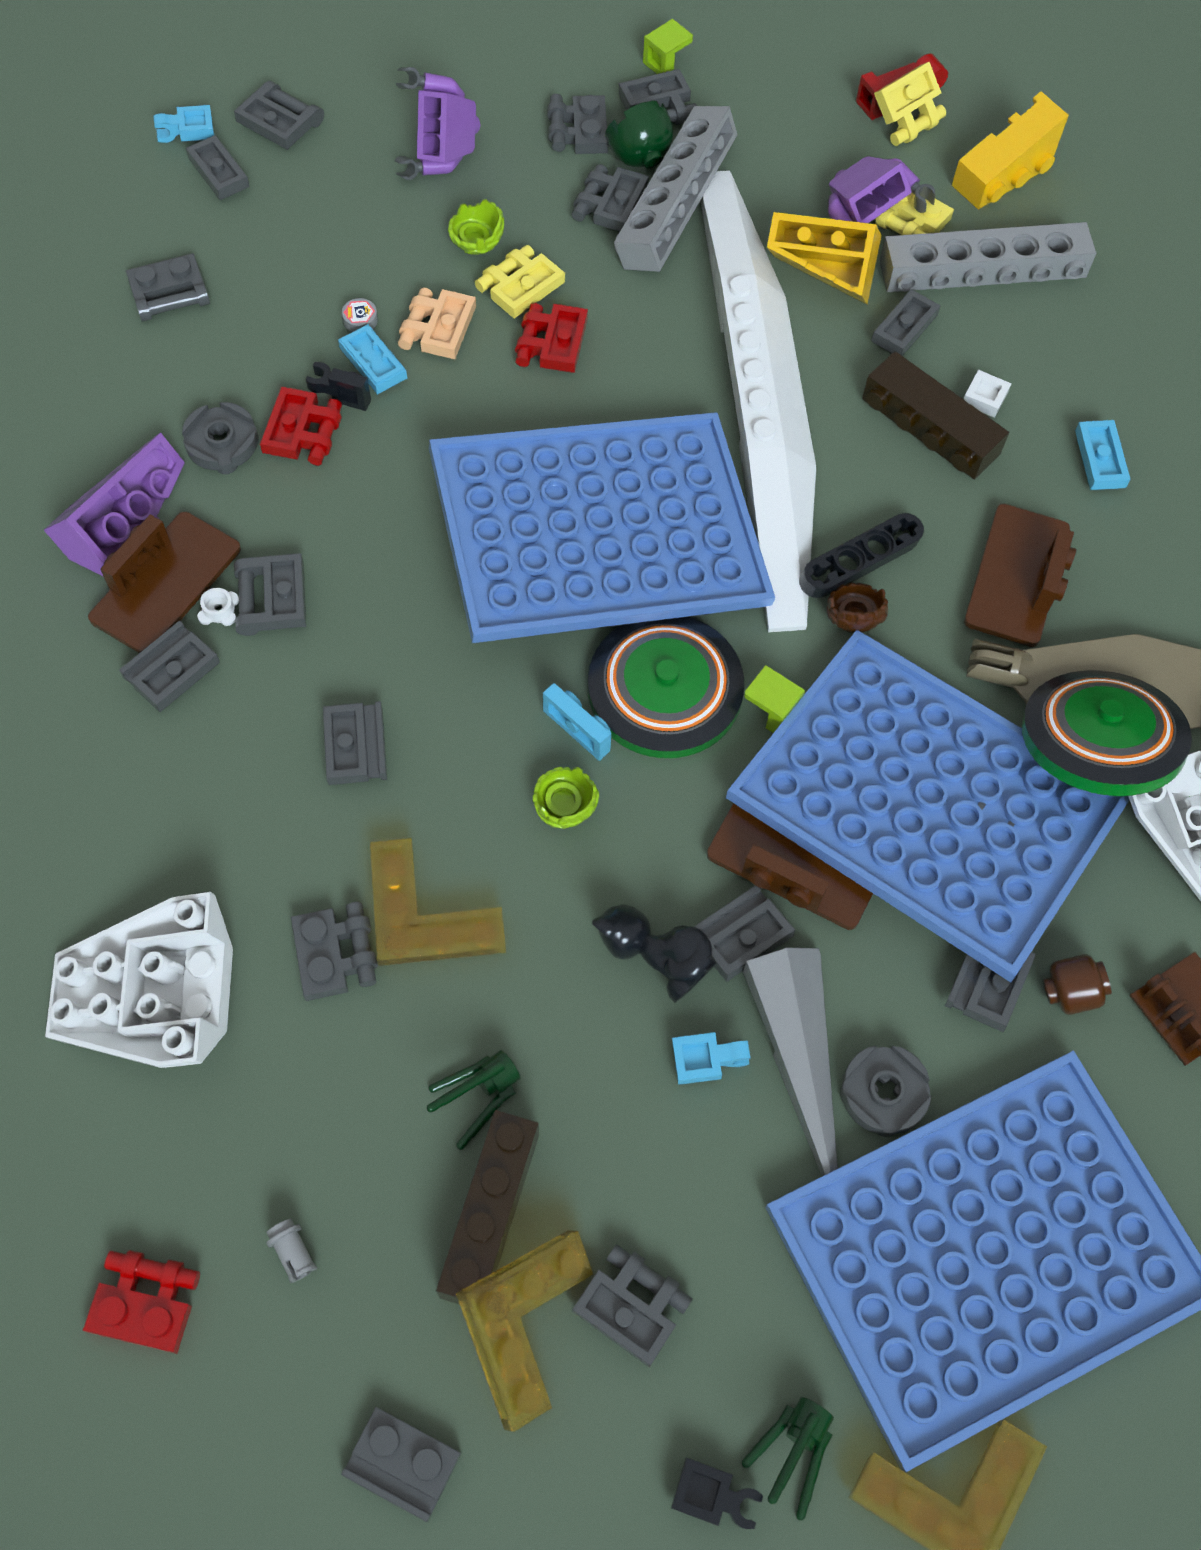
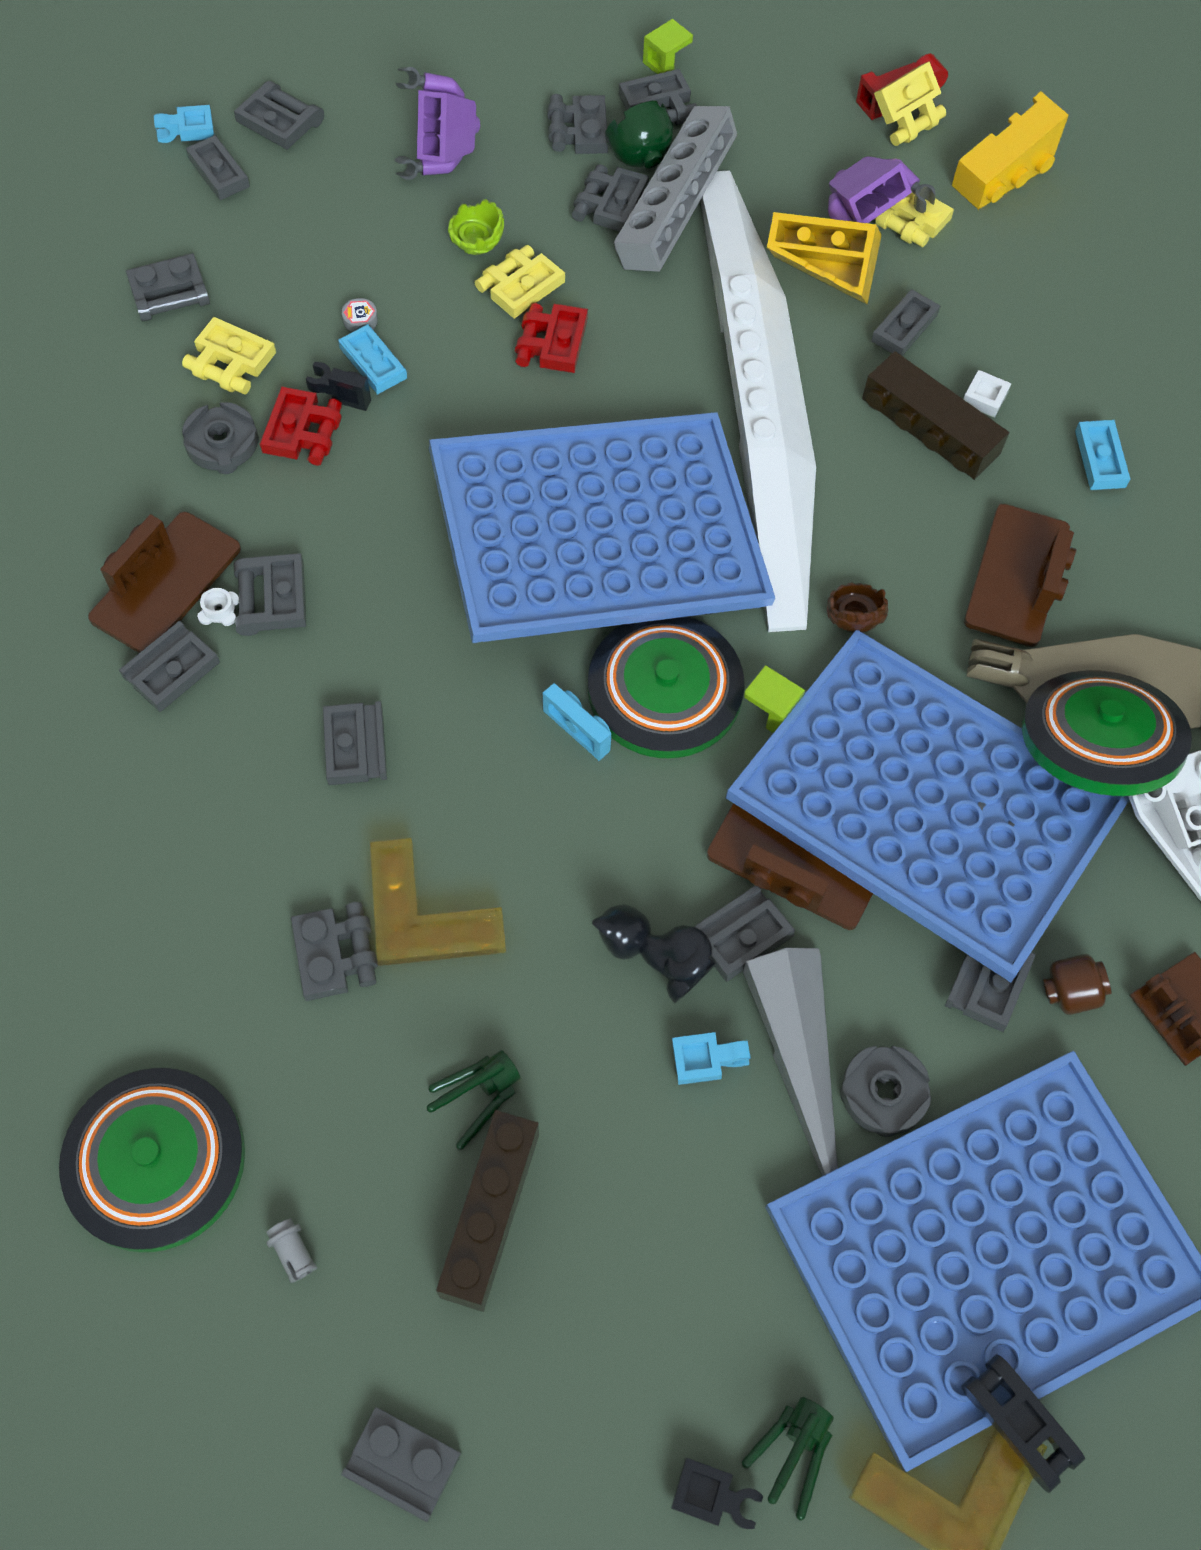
(117, 504): medium lavender wedge -> none
(137, 1316): red plate -> none
(147, 985): white wedge -> none
(152, 1160): none -> dish
(231, 346): none -> light yellow plate
(447, 324): light nougat plate -> none
(493, 1319): clear yellow plate -> none
(565, 797): lime hair -> none
(625, 1317): dark grey plate -> none
(859, 551): black beam -> none
(987, 257): light grey brick -> none
(1023, 1422): none -> black plate

